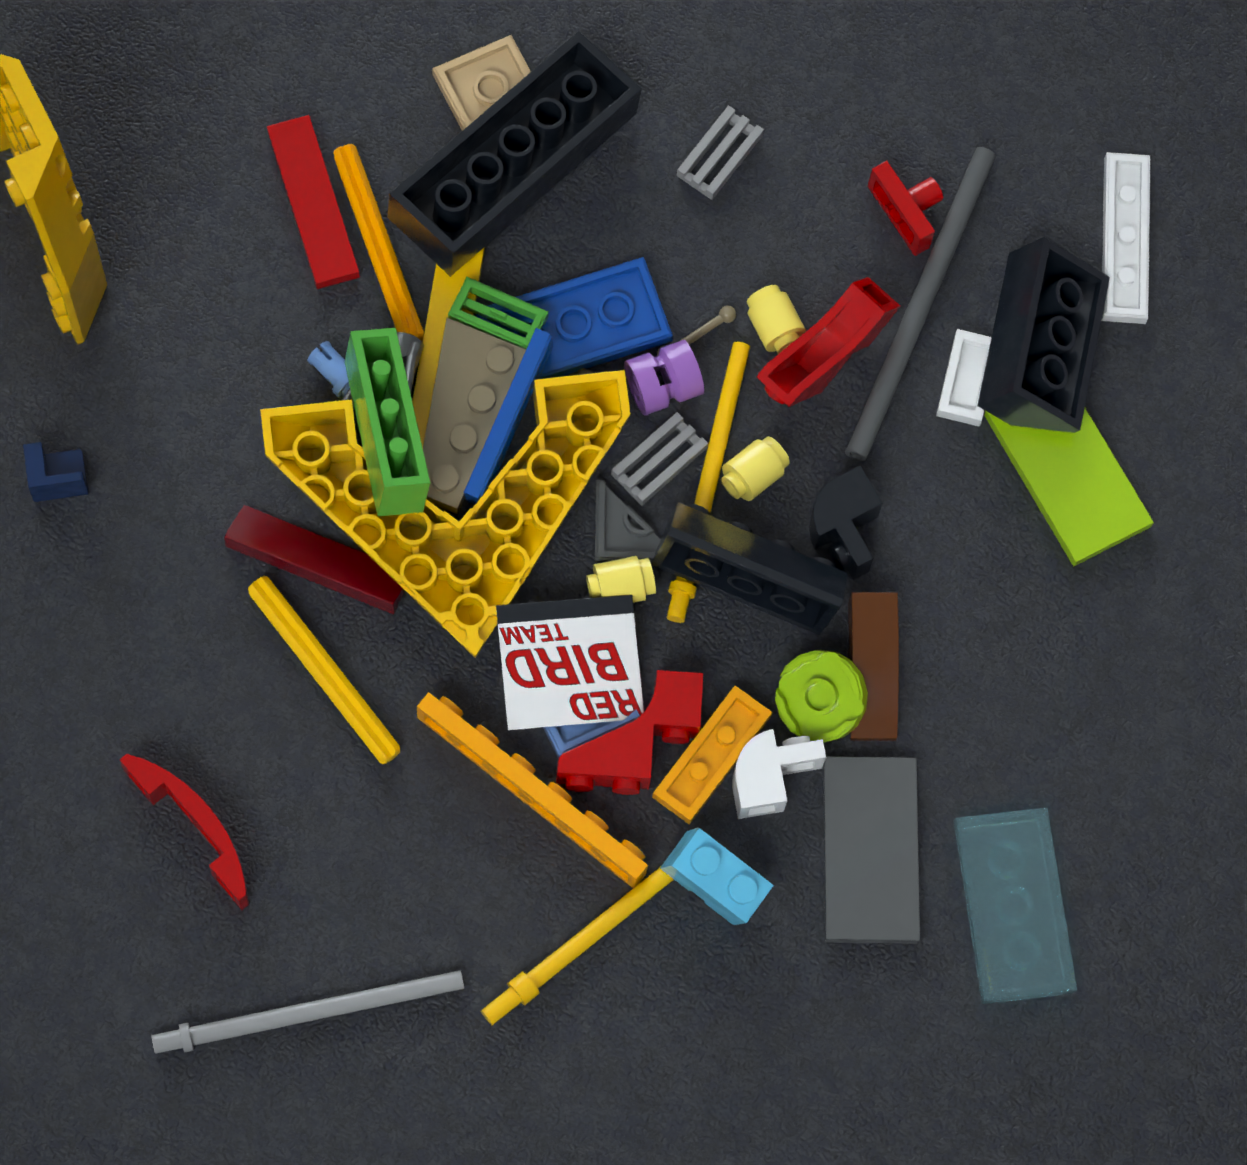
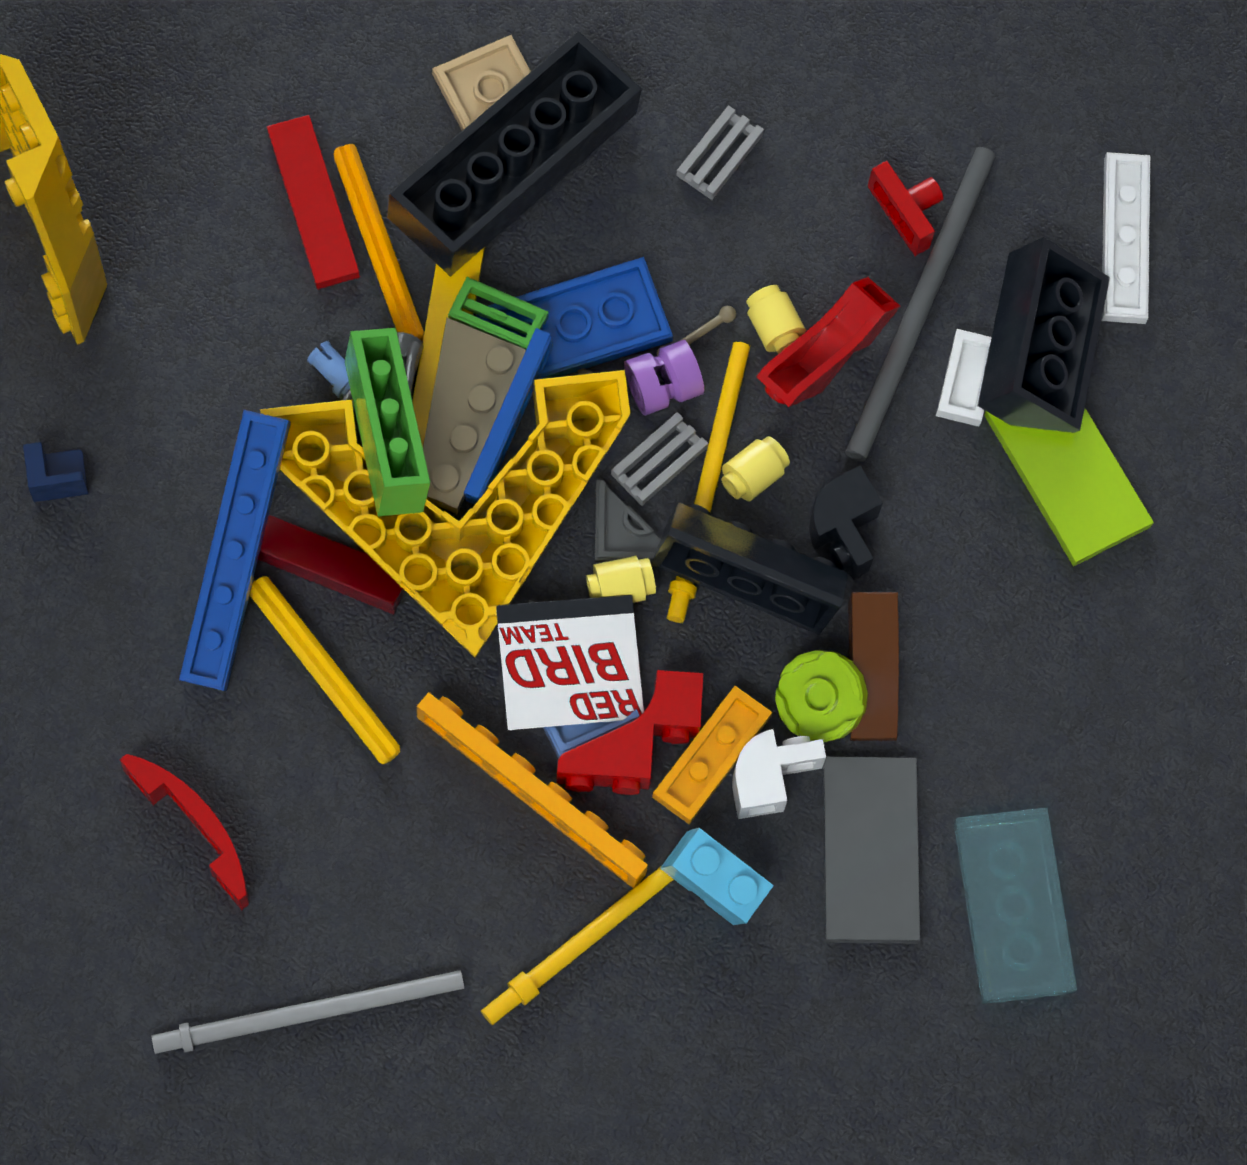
(235, 550): none -> blue tile

